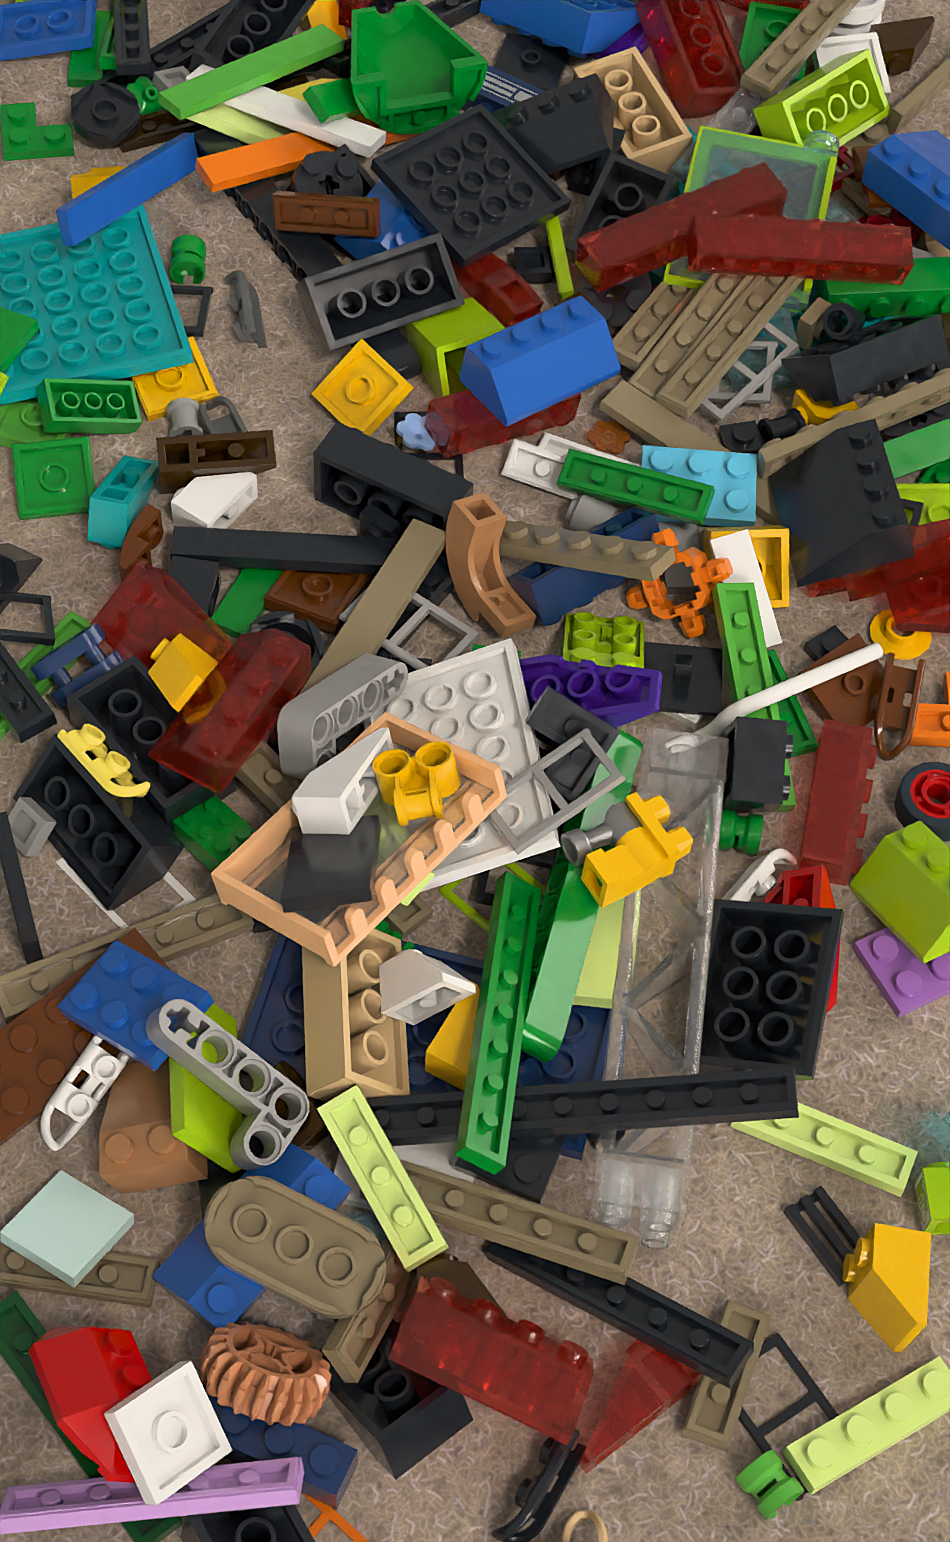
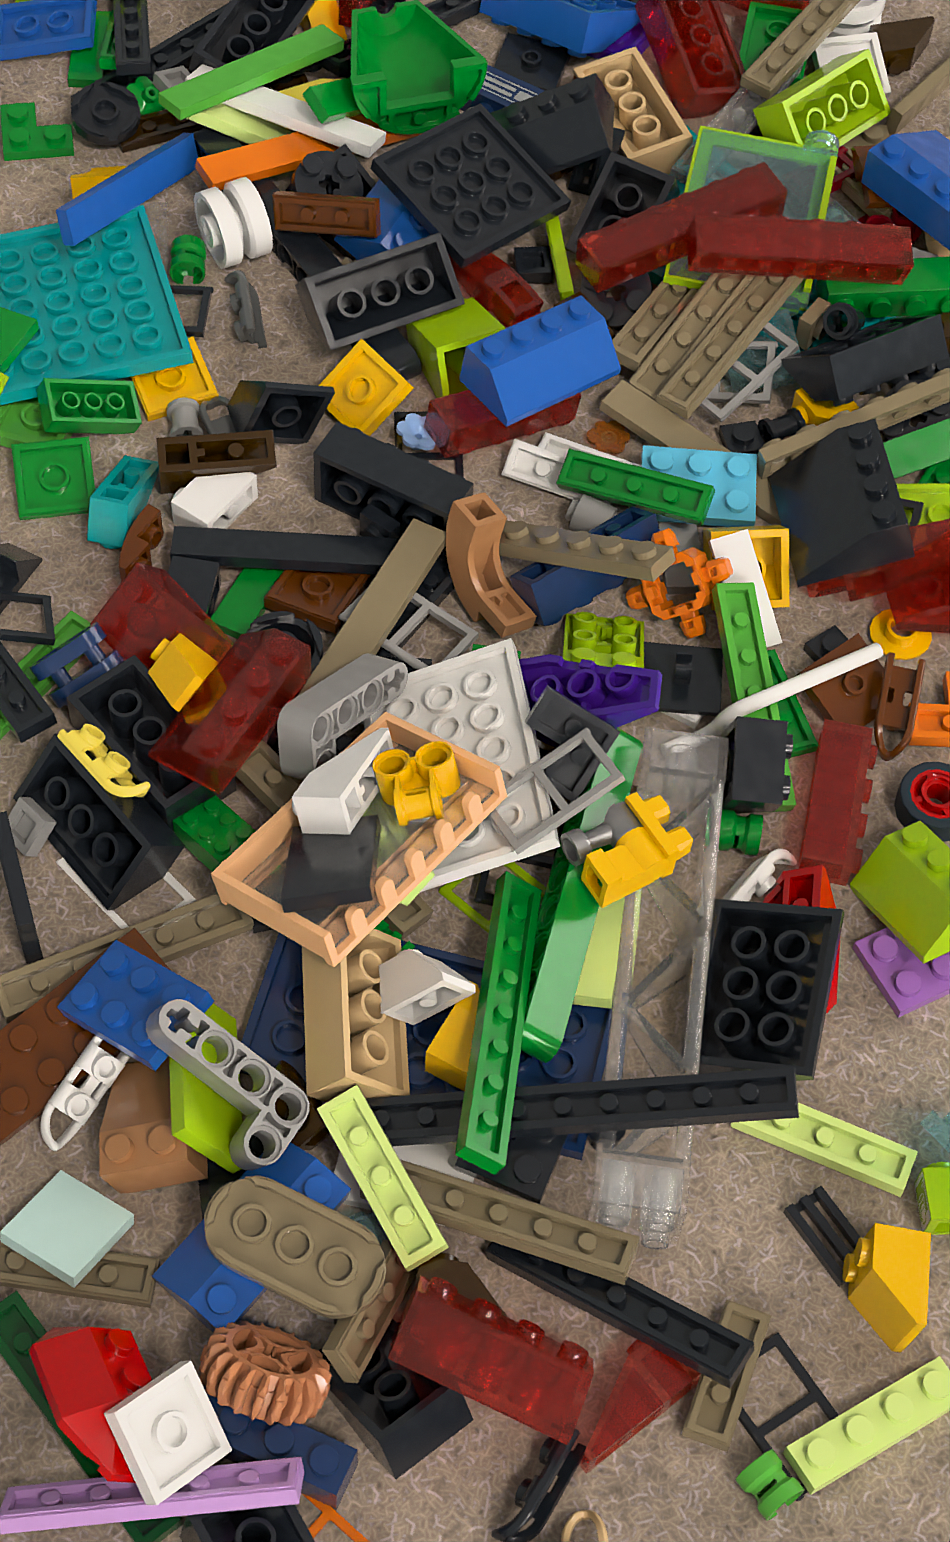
(233, 222): none -> white wheel
(281, 407): none -> black slope

